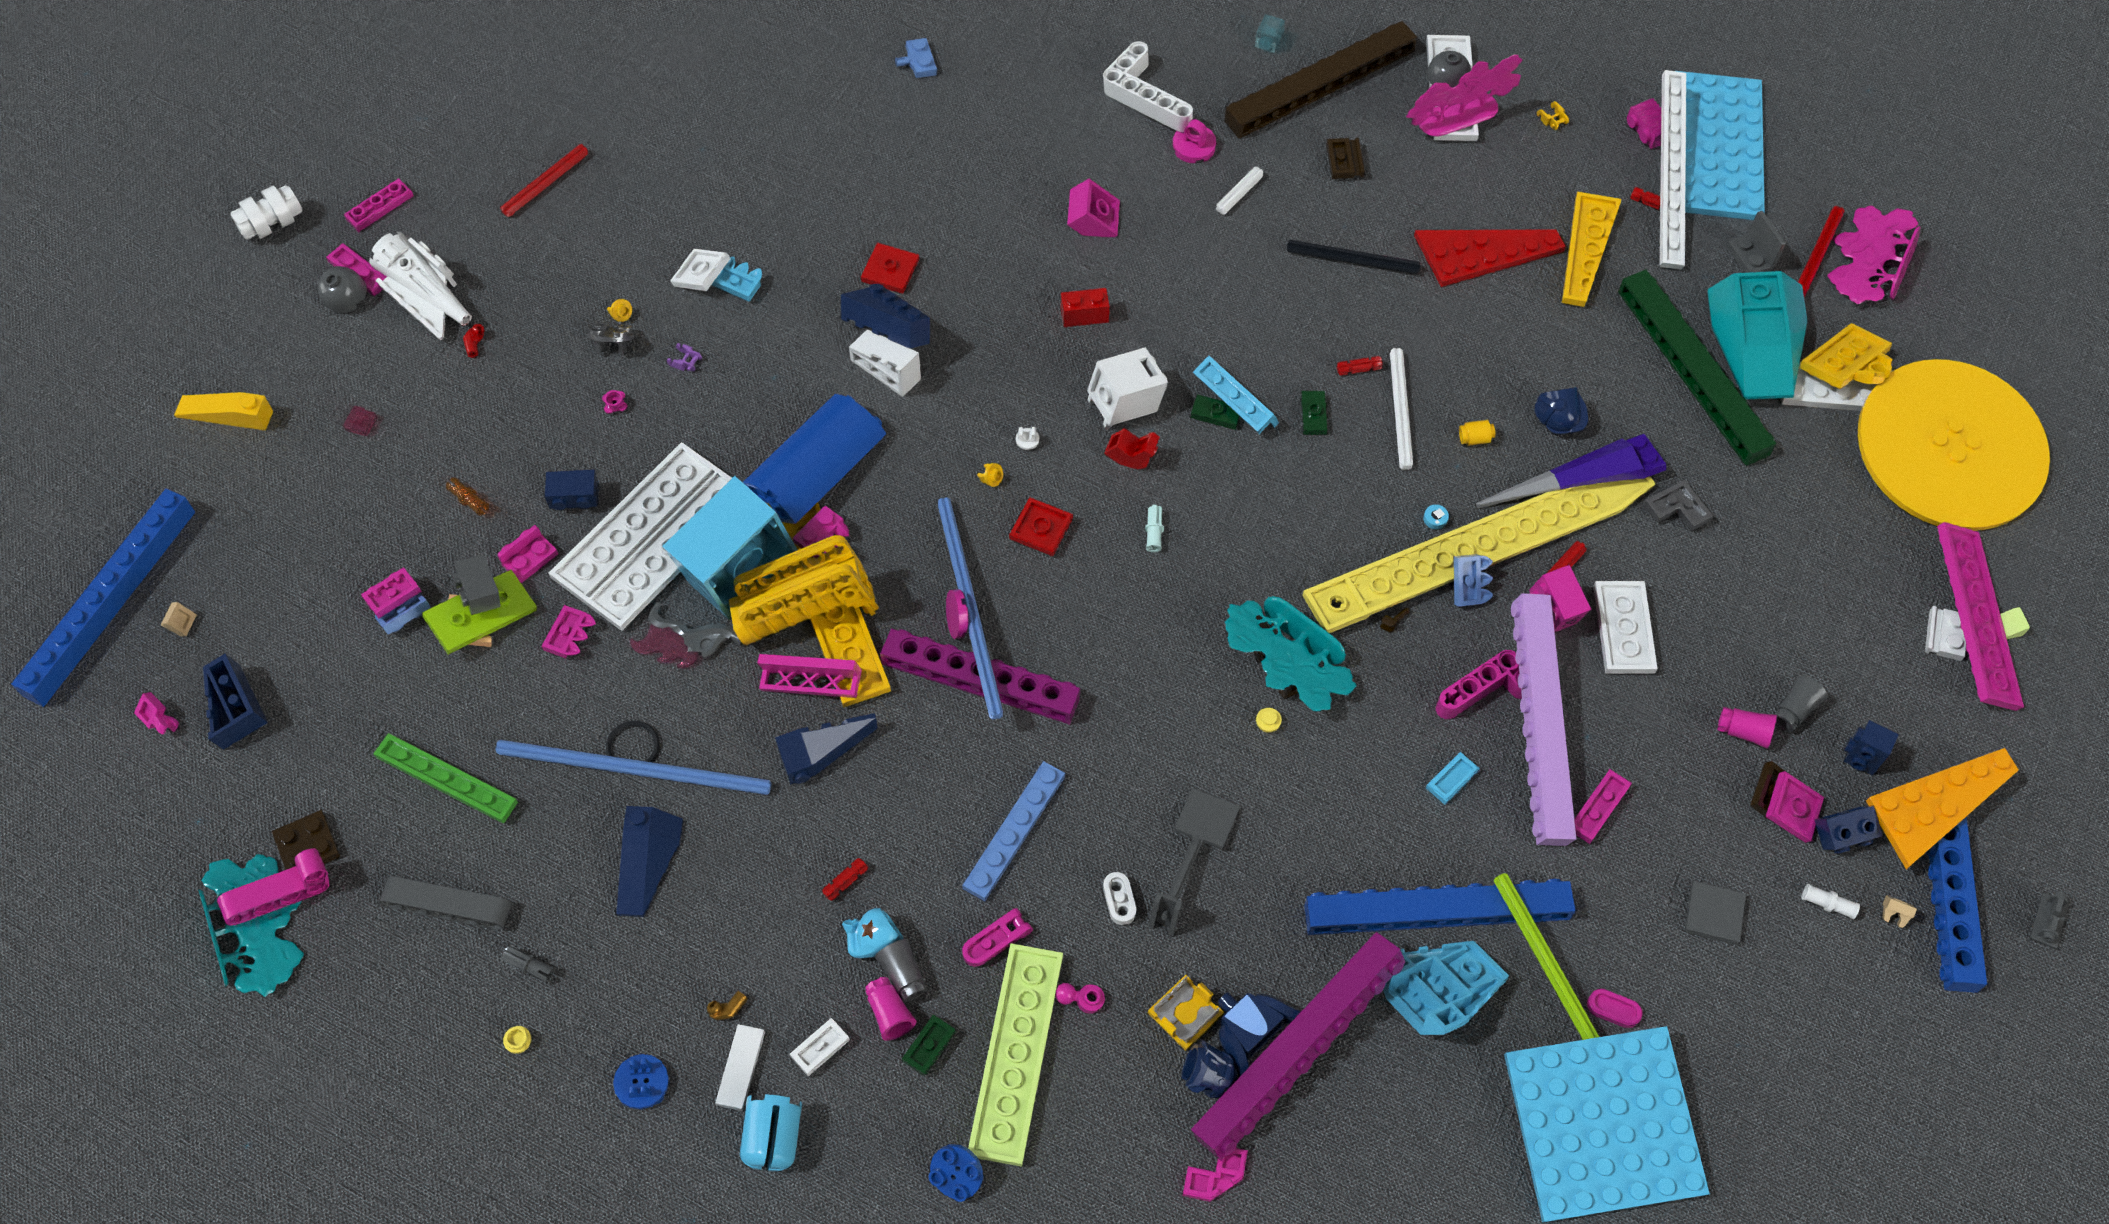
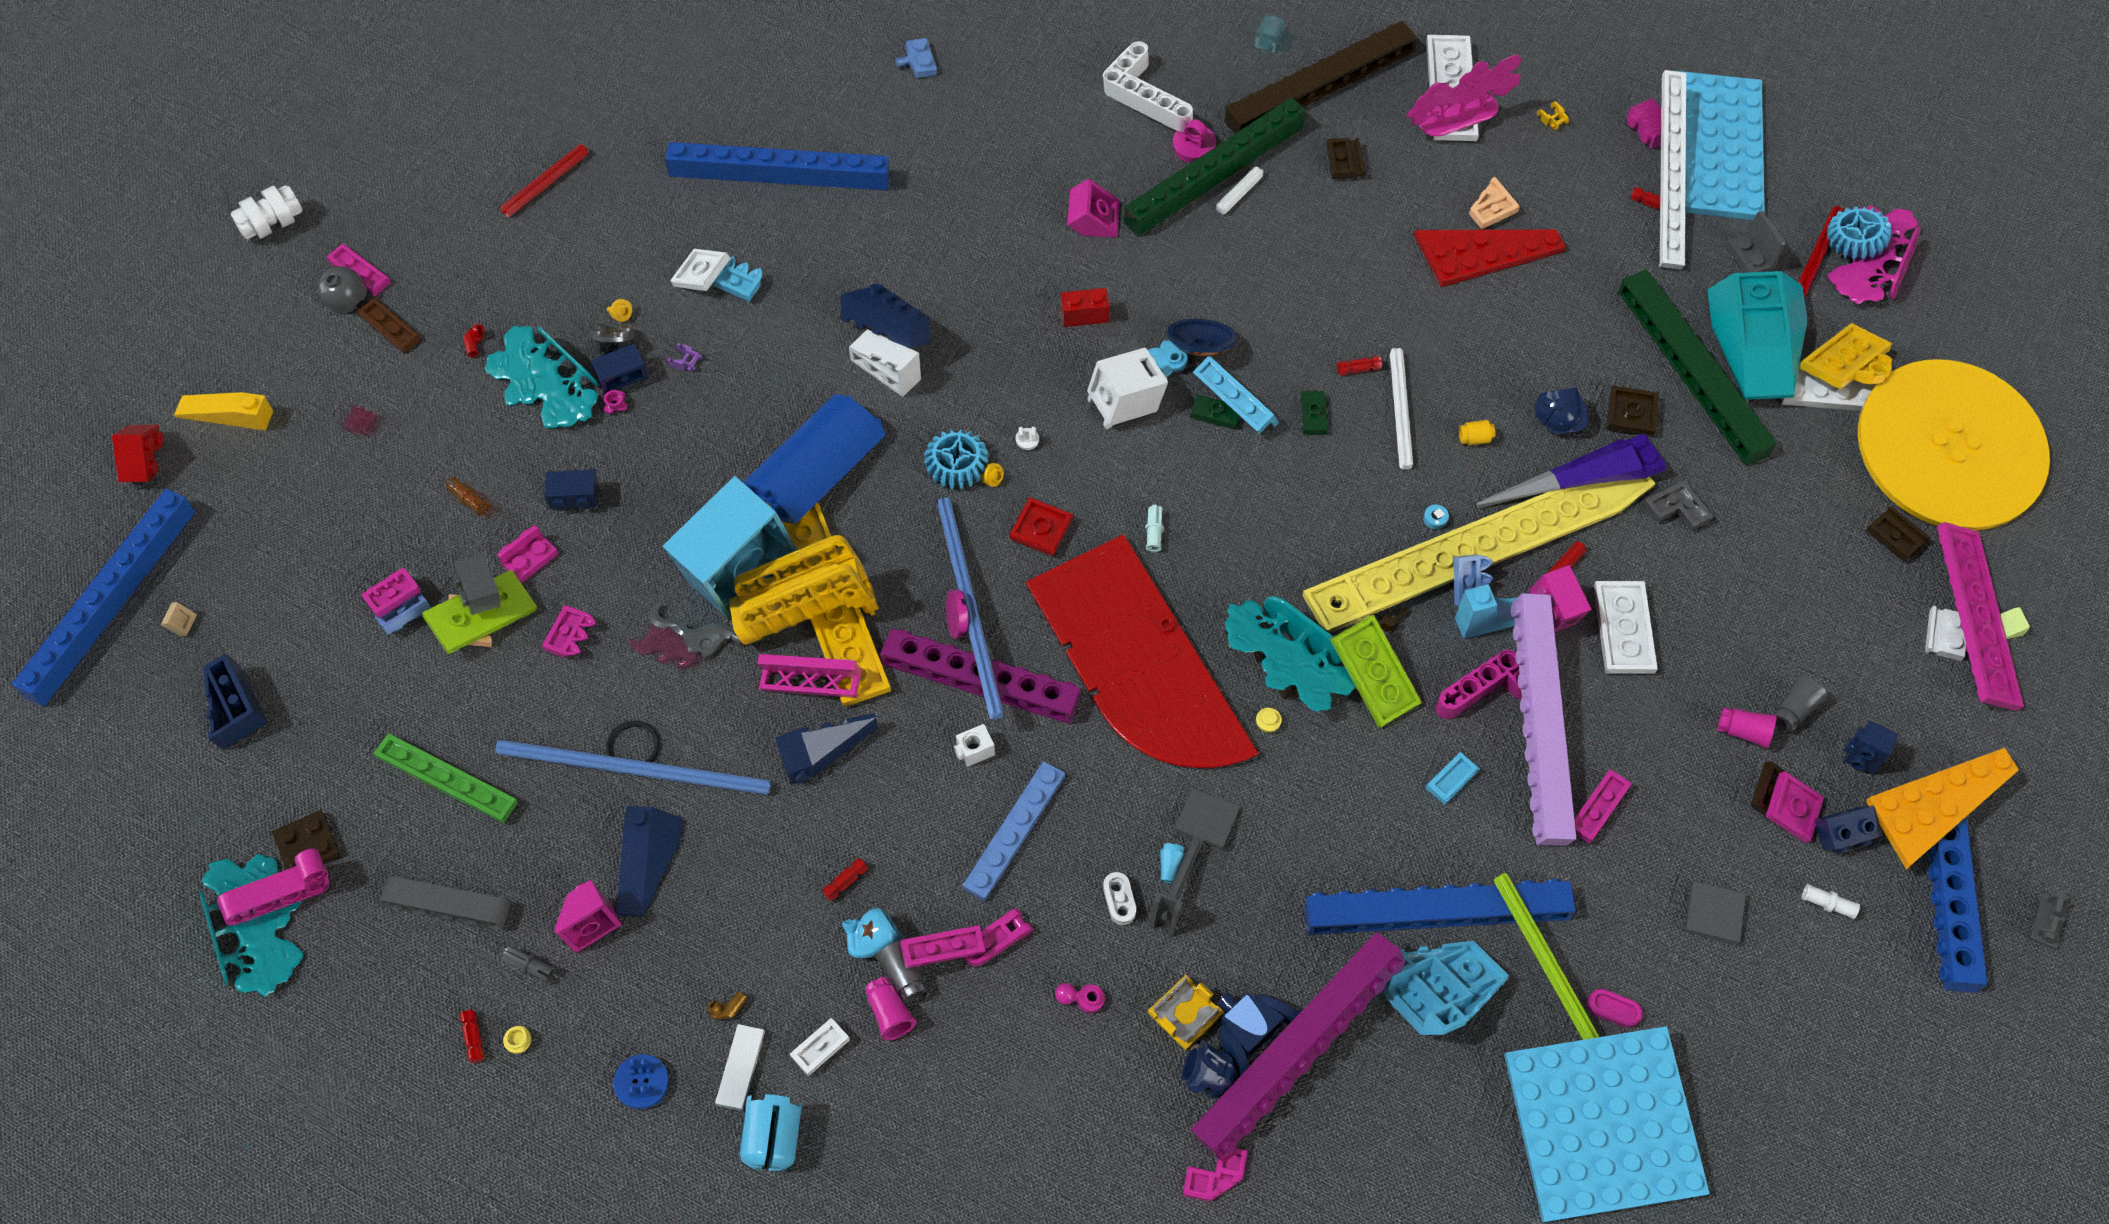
(134, 452): none -> red brick
(152, 714): dark pink plate -> none
(378, 205): dark pink tile -> none
(389, 325): none -> reddish brown tile
(418, 281): white piece -> none
(472, 1036): none -> red axle
(537, 377): none -> teal plant
(585, 917): none -> dark pink slope
(619, 368): none -> dark blue brick
(622, 559): white plate -> none
(778, 166): none -> blue brick
(820, 527): dark pink plate -> none
(890, 267): red plate -> none
(928, 1045): dark green plate -> none
(942, 946): none -> dark pink plate
(945, 451): none -> medium azure gear
(945, 1165): blue plate -> none
(979, 736): none -> white brick
(1015, 1055): yellowish green plate -> none
(1130, 450): red brick -> none
(1138, 659): none -> red door
(1169, 358): none -> medium azure plate
(1171, 860): none -> medium azure cone
(1202, 337): none -> dark blue dish
(1214, 167): none -> dark green brick
(1353, 256): black axle -> none
(1376, 671): none -> lime plate
(1447, 68): dark grey cylinder -> none
(1482, 612): none -> medium azure arch
(1493, 205): none -> light nougat wing
(1589, 234): yellow wing -> none
(1632, 410): none -> dark brown plate
(1859, 233): none -> medium azure gear
(1892, 906): tan tile -> none
(1897, 533): none -> dark brown plate

